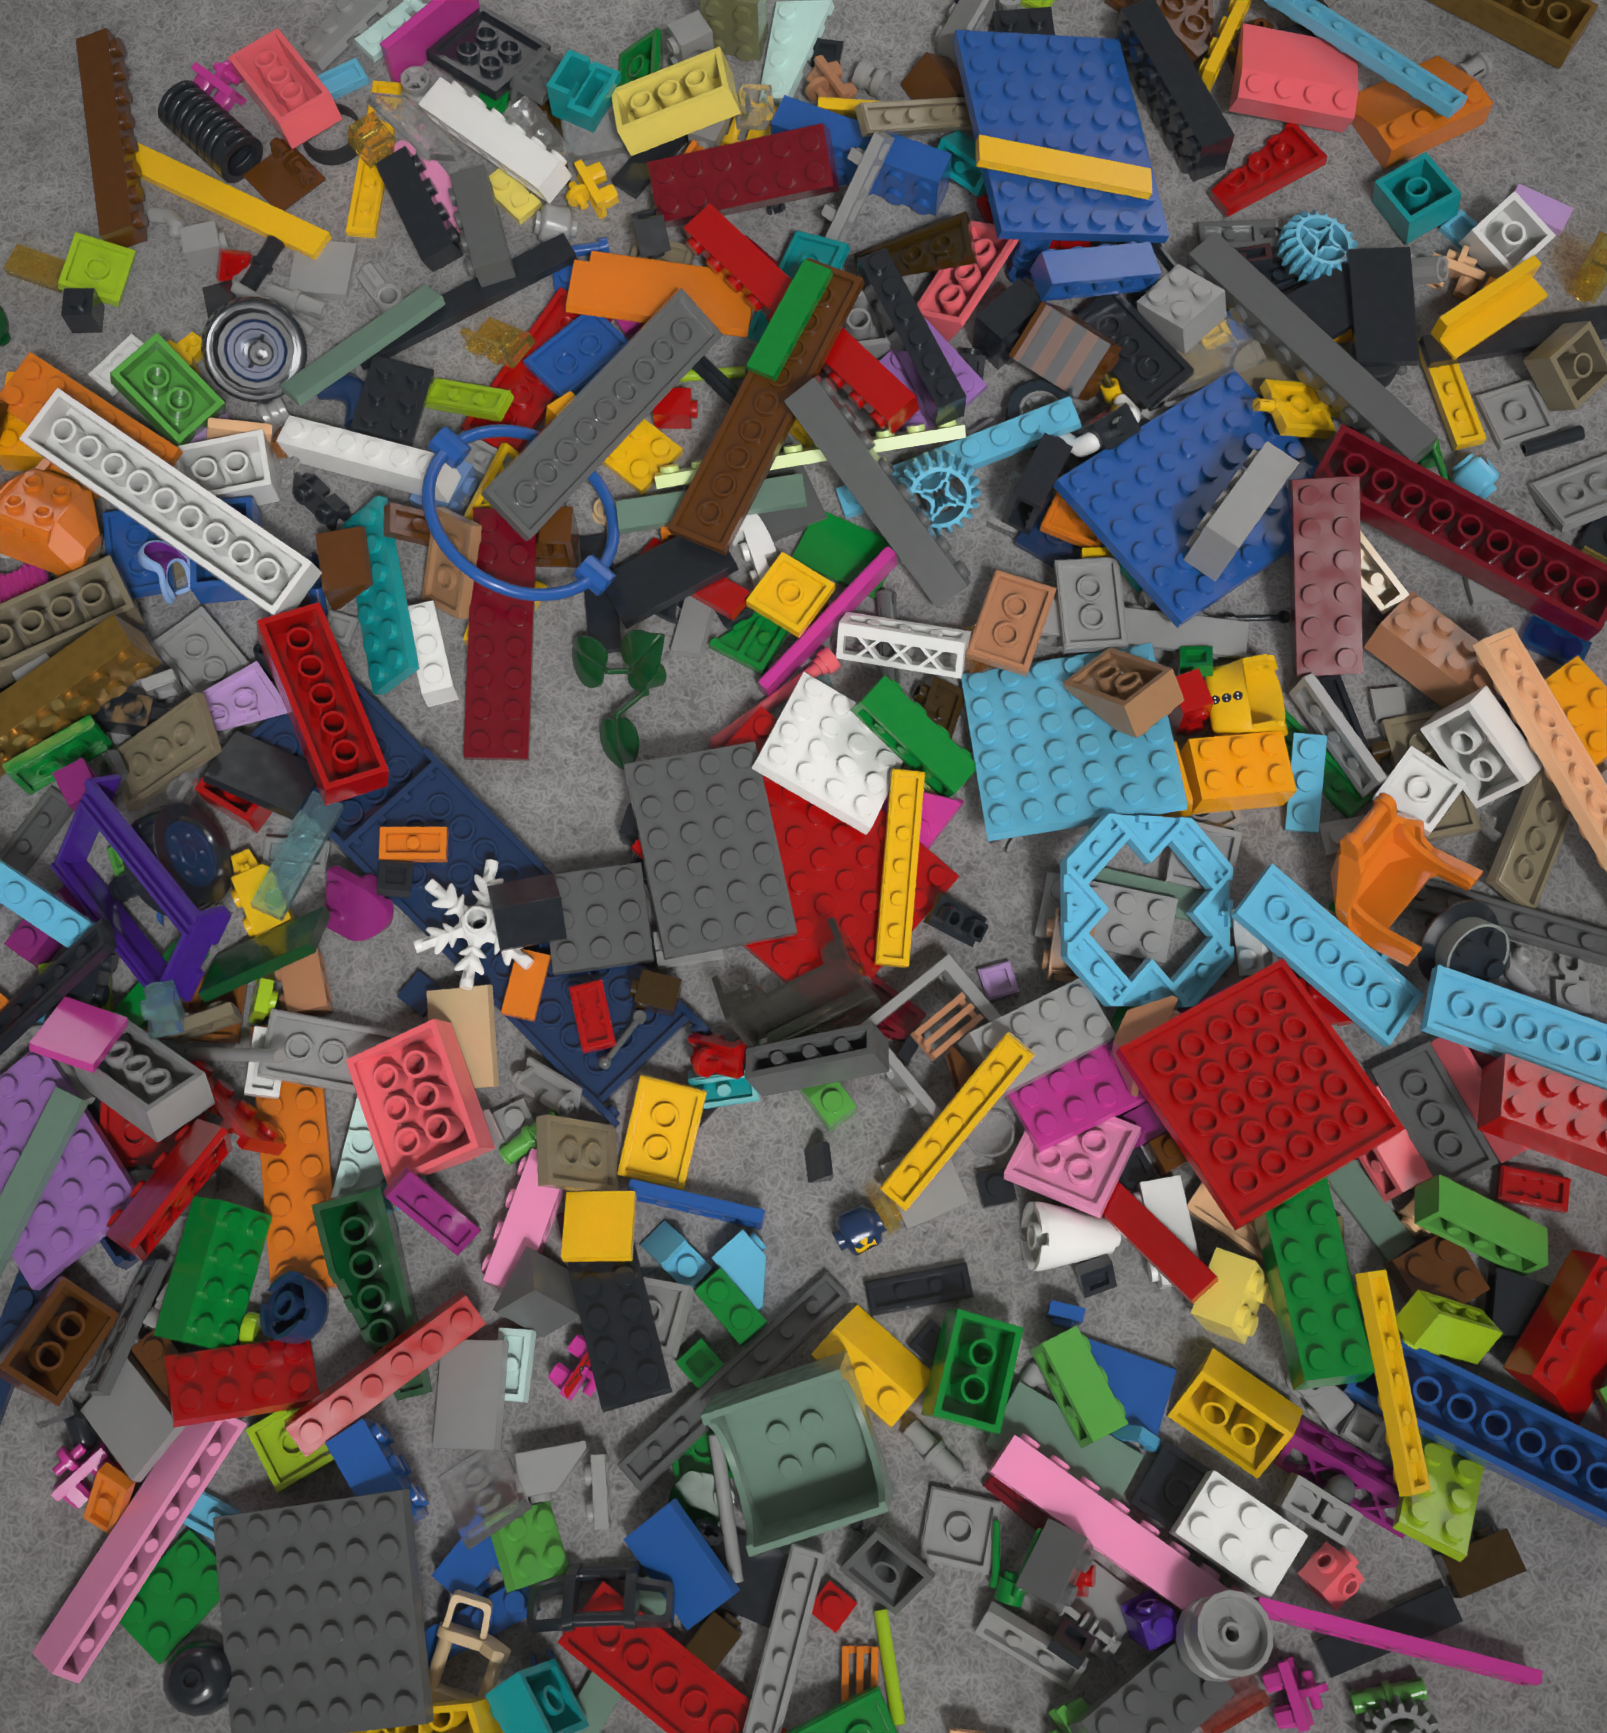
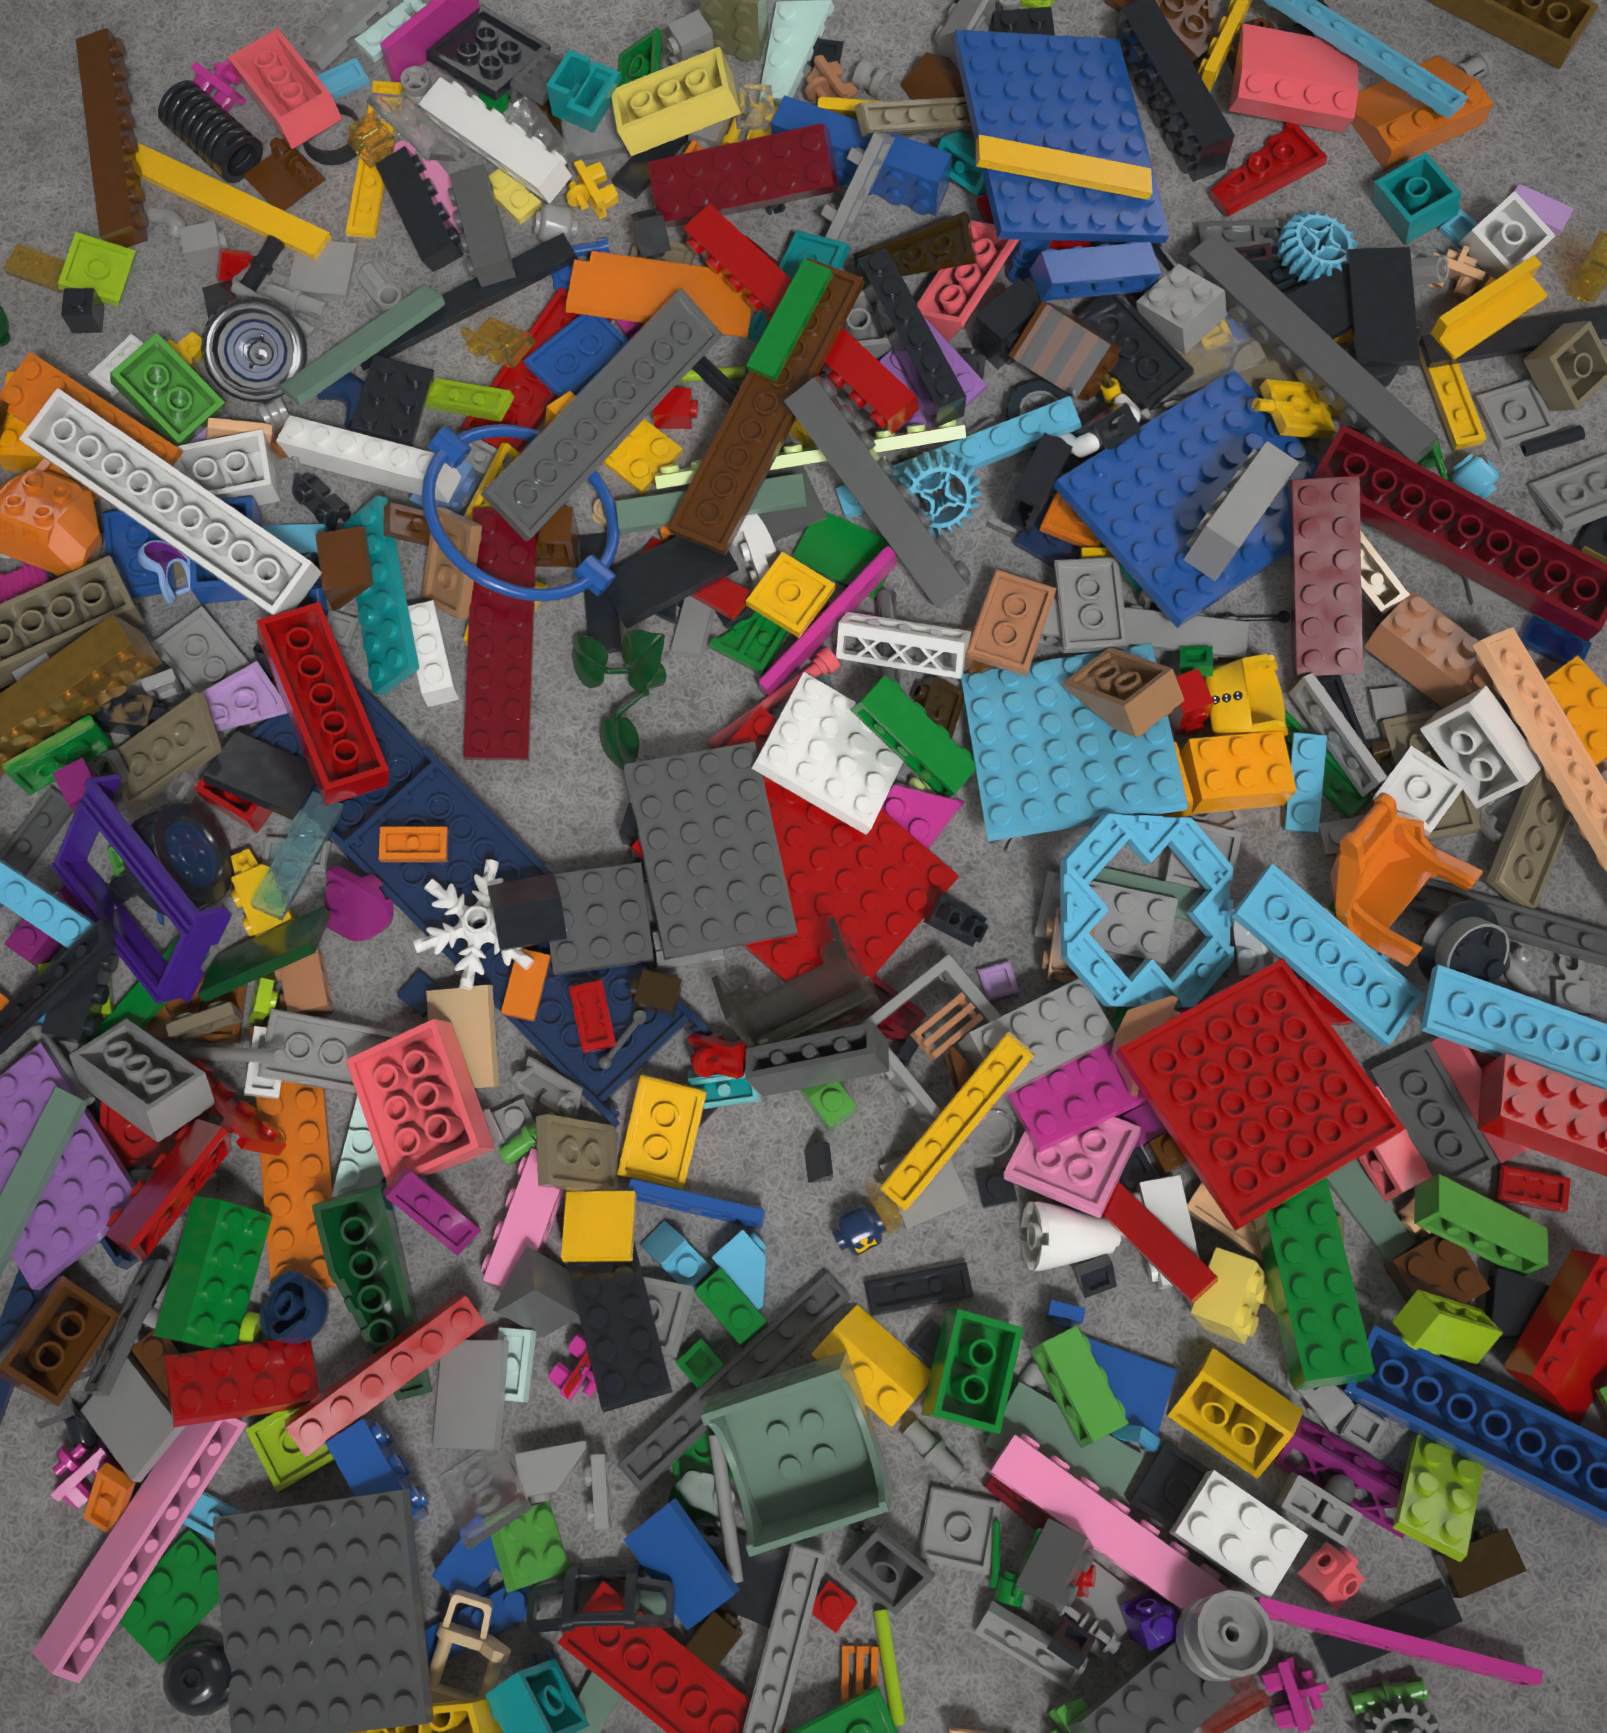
(78, 1034): dark pink tile -> none
(162, 1009): clear light blue brick -> none
(297, 536): none -> medium azure tile
(395, 878): black plate -> none
(899, 868): yellow tile -> none
(1393, 1383): yellow plate -> none

